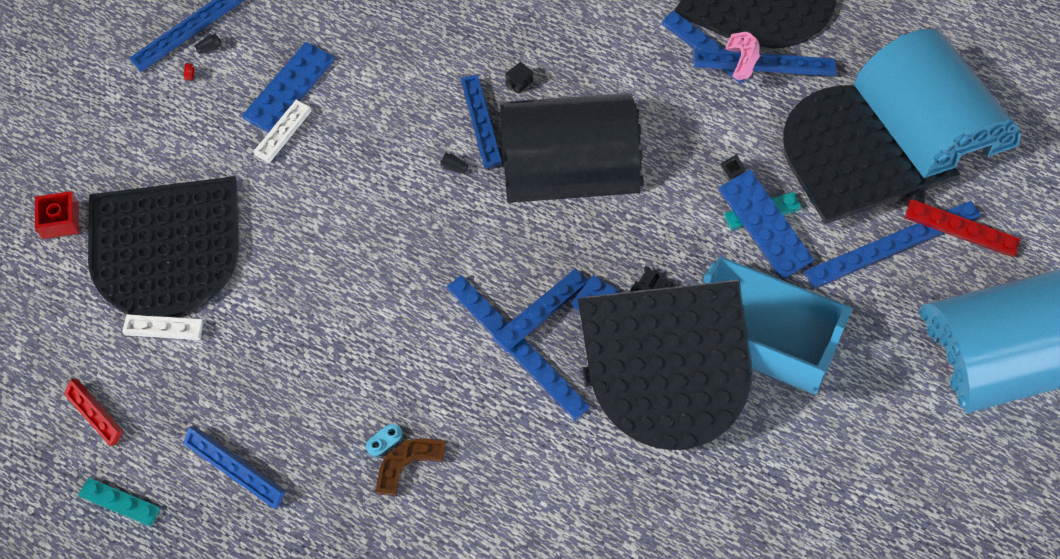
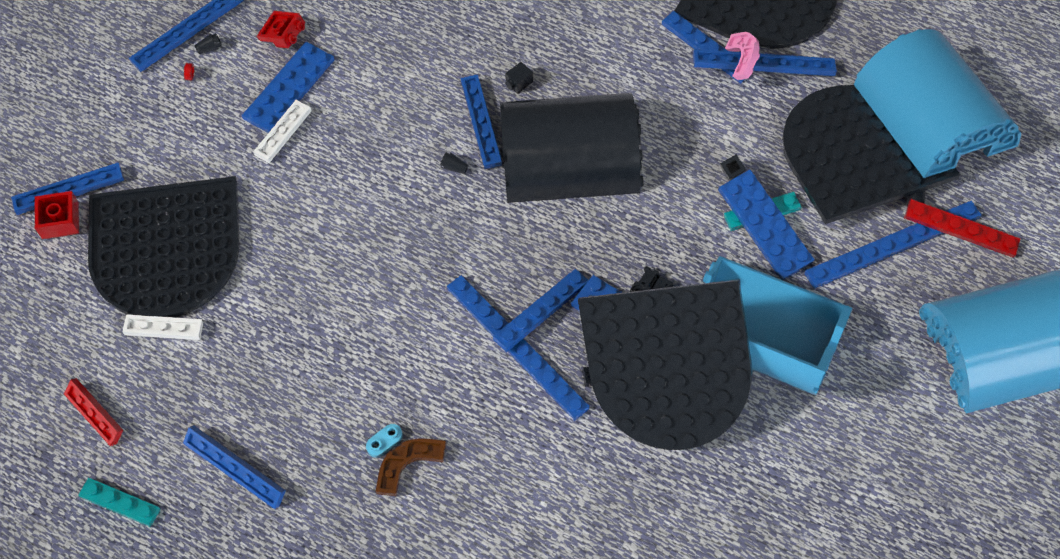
(78, 185): none -> blue plate
(282, 28): none -> red plate

